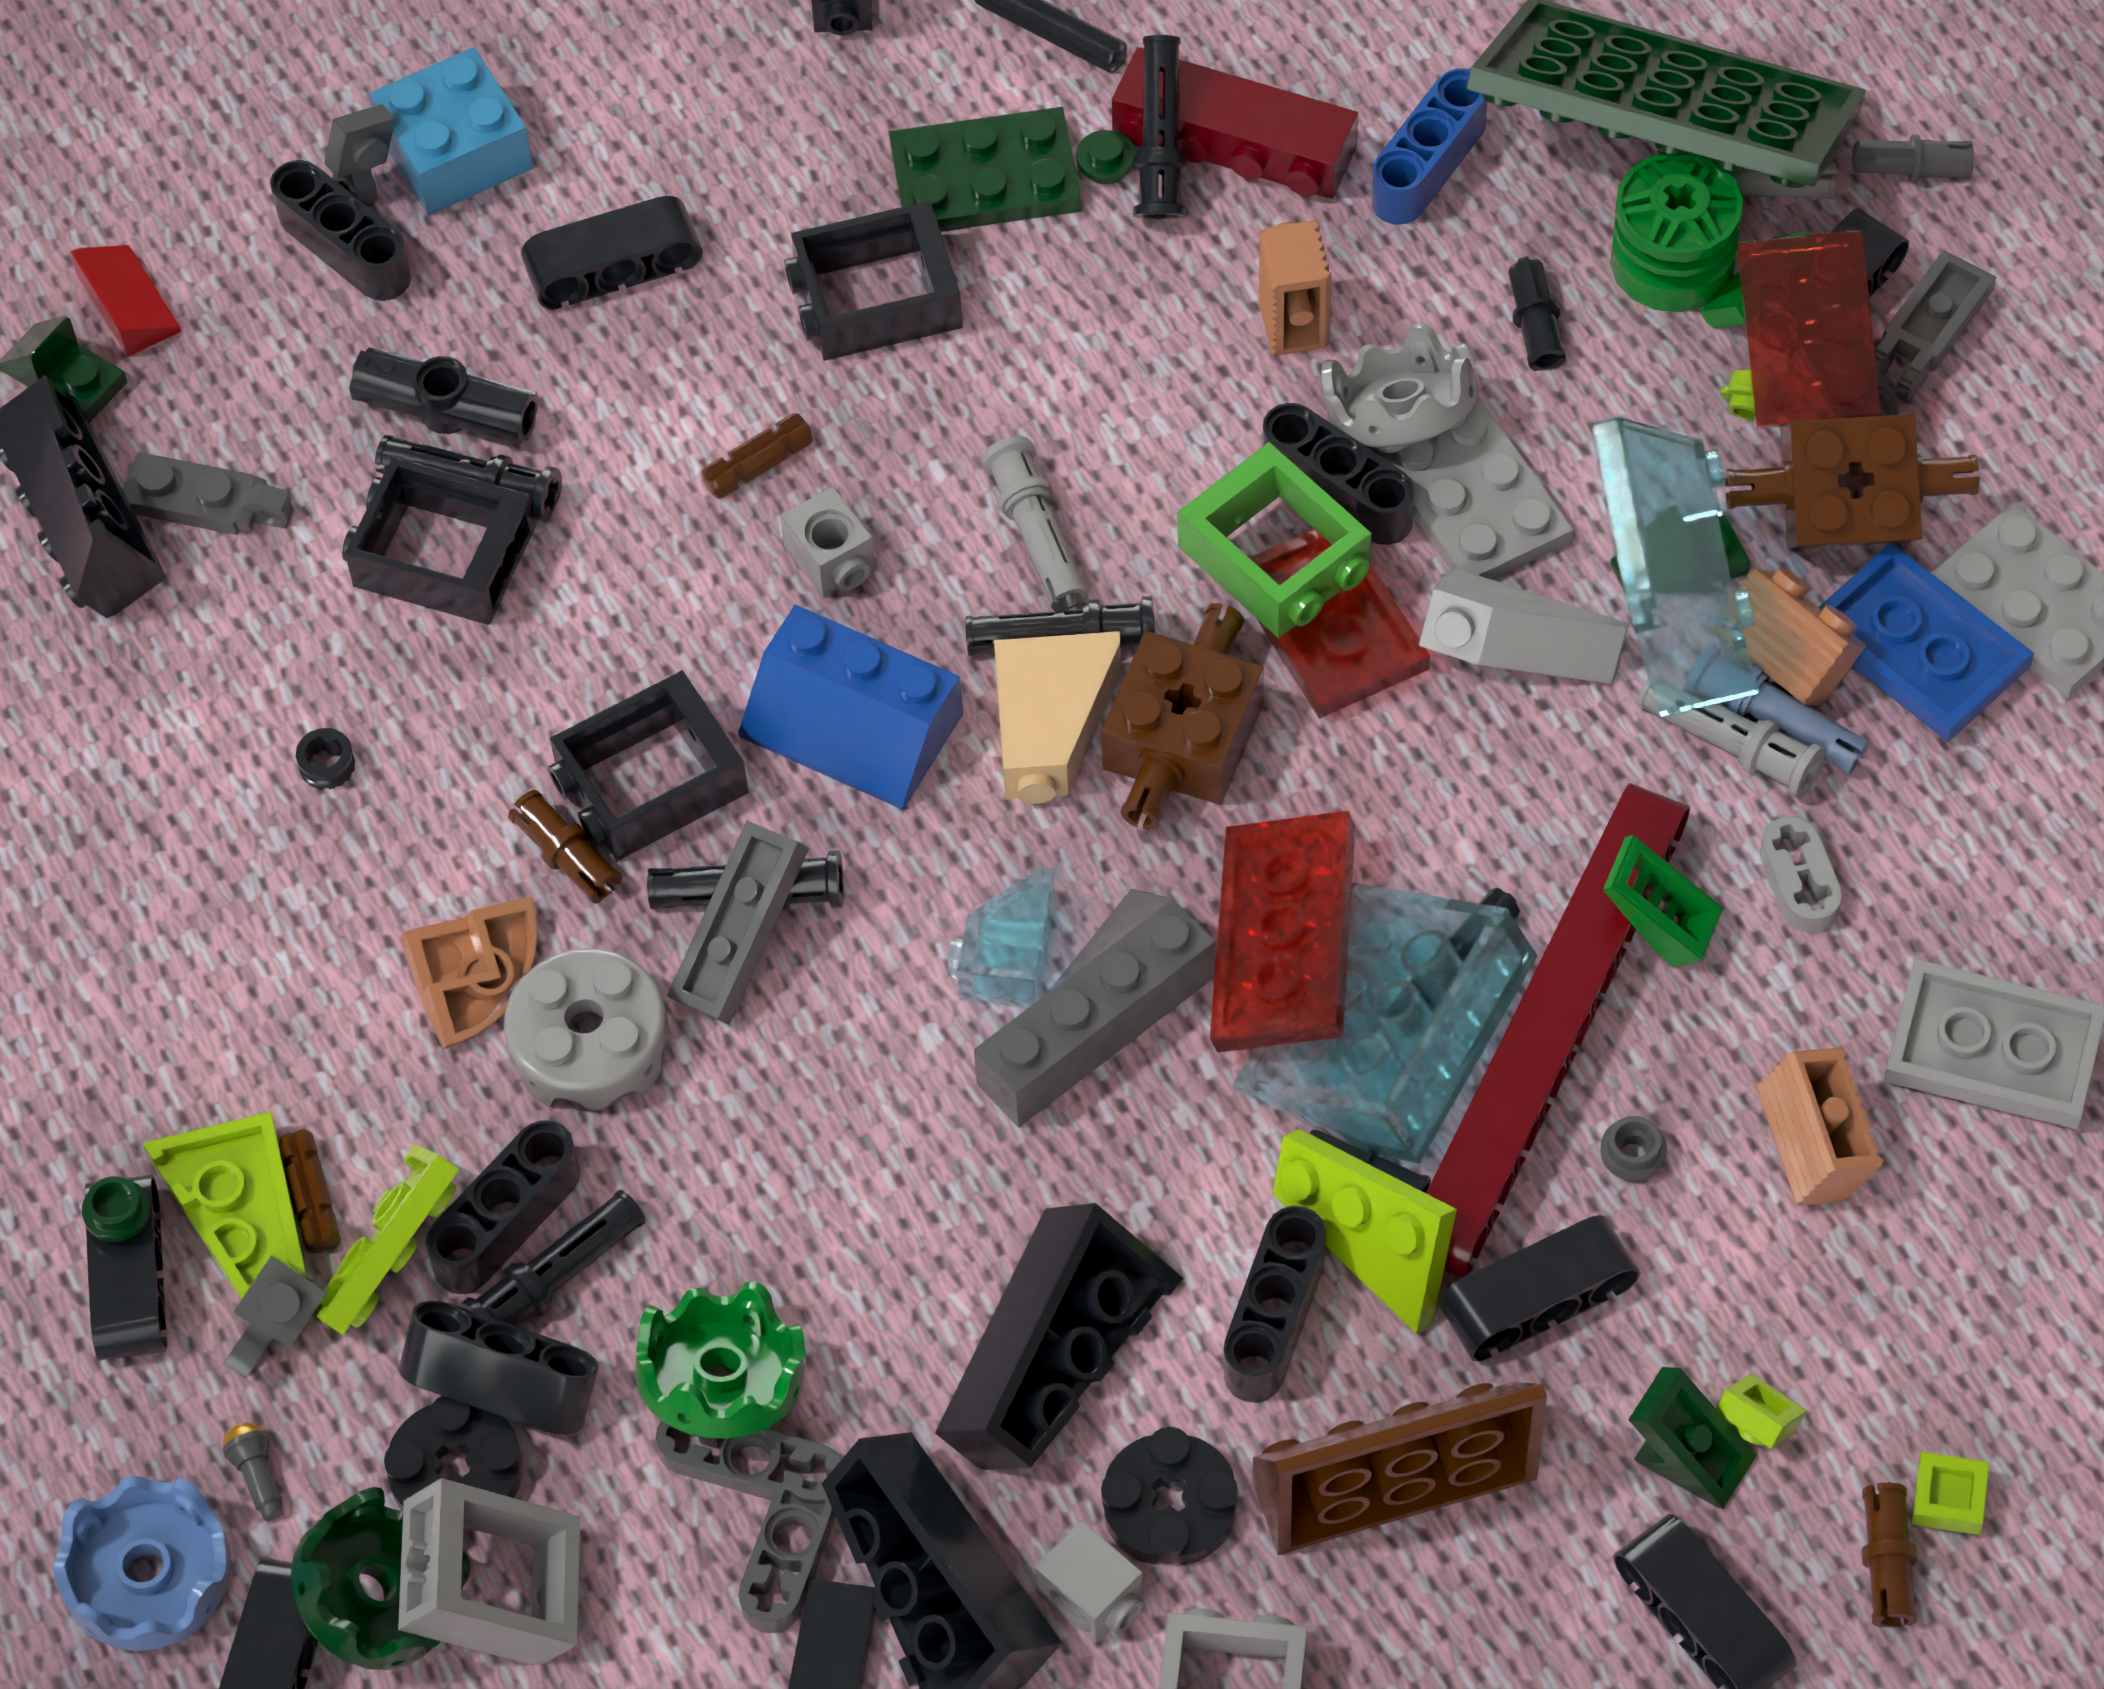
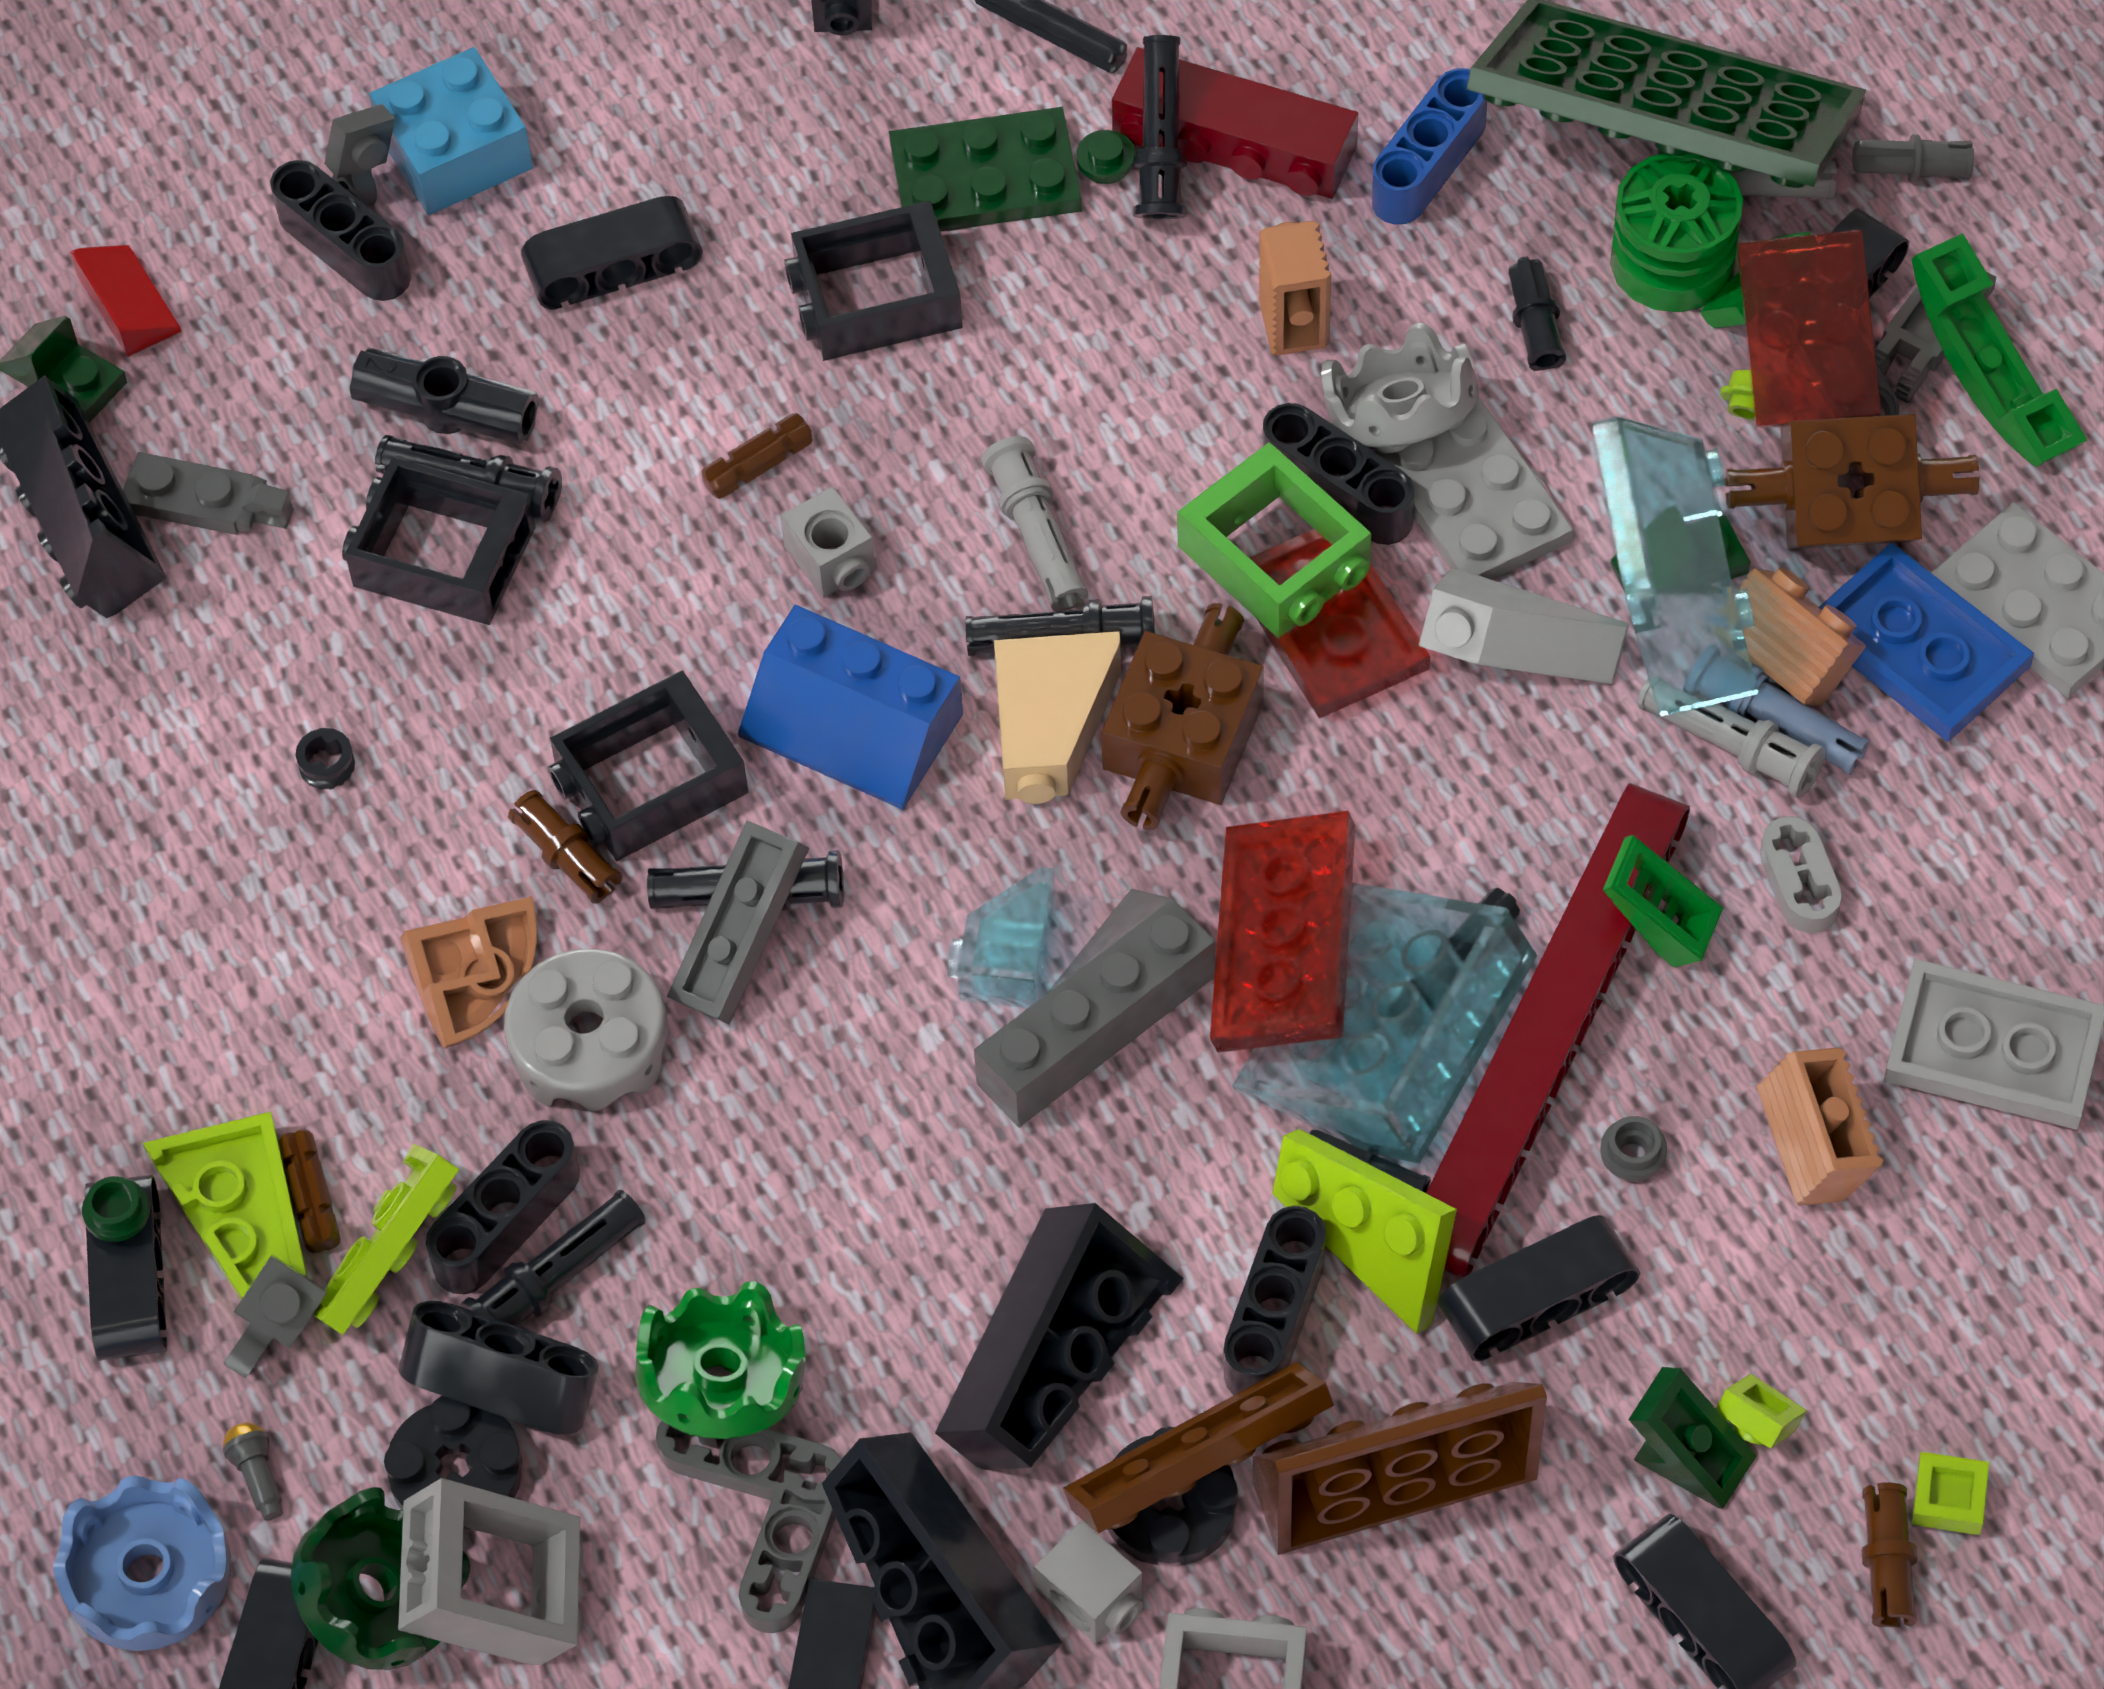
(1197, 1447): none -> reddish brown plate
(1984, 357): none -> green slope

